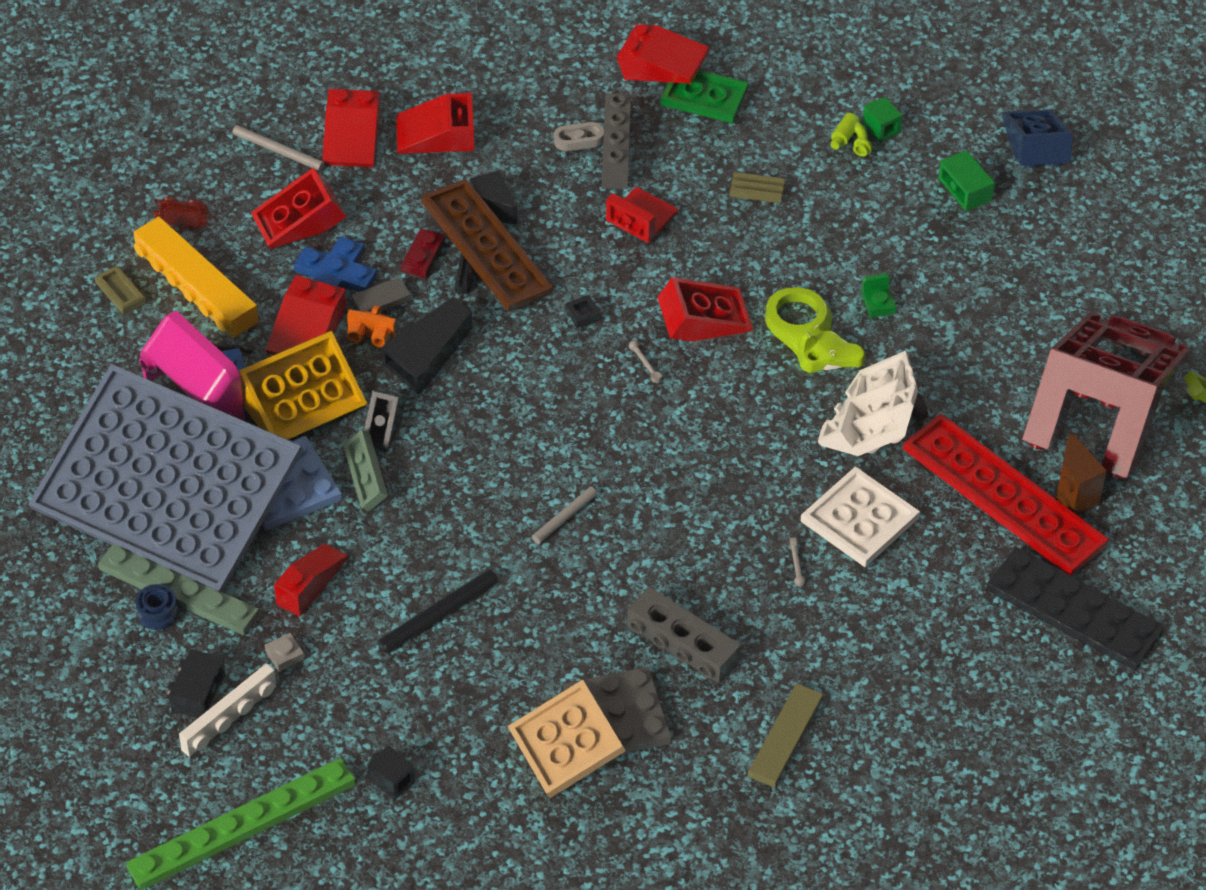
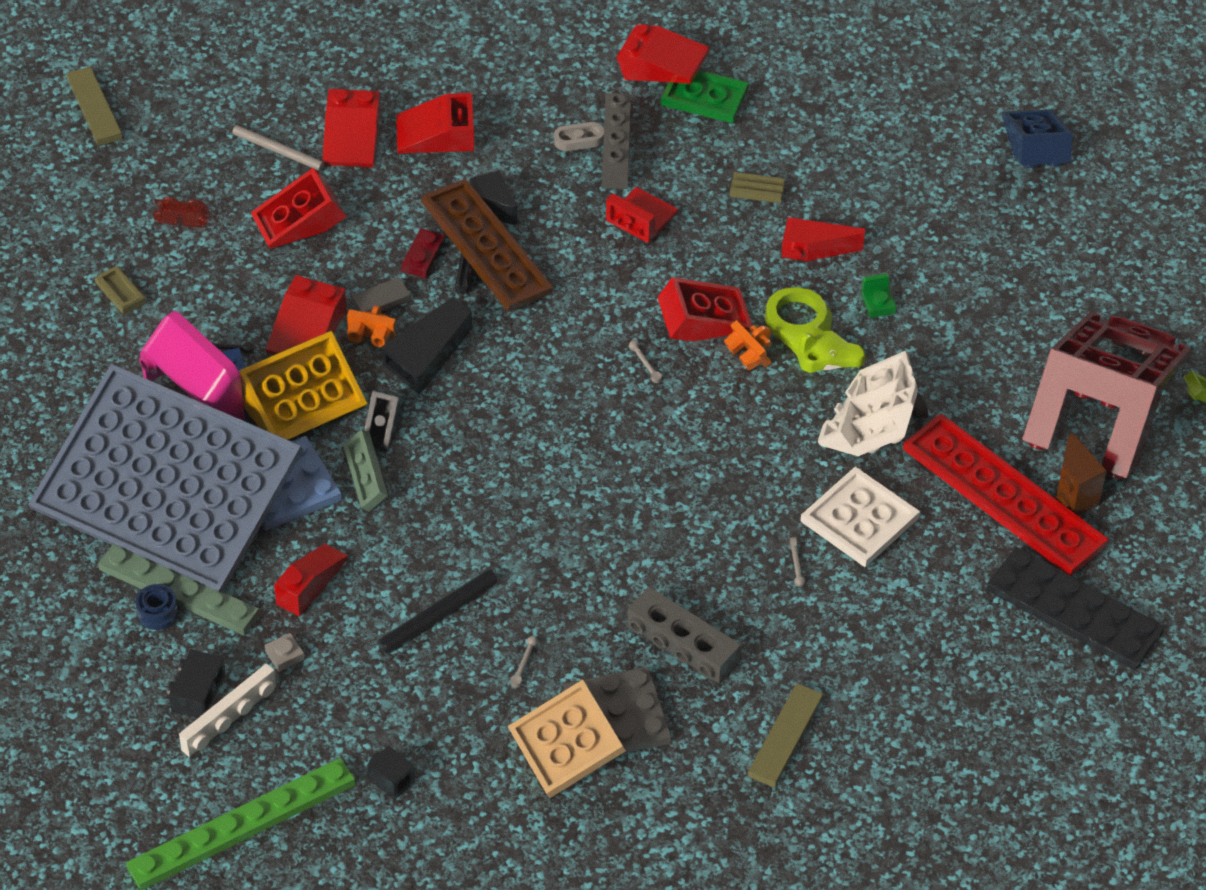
(94, 106): none -> olive tile
(195, 277): yellow brick -> none
(337, 267): blue plate -> none
(516, 680): none -> light grey hinge
(564, 515): light grey bar -> none
(583, 311): black plate -> none
(756, 353): none -> orange hips
(817, 240): none -> red slope
(846, 128): lime plant -> none
(882, 119): green brick -> none
(966, 180): green brick -> none

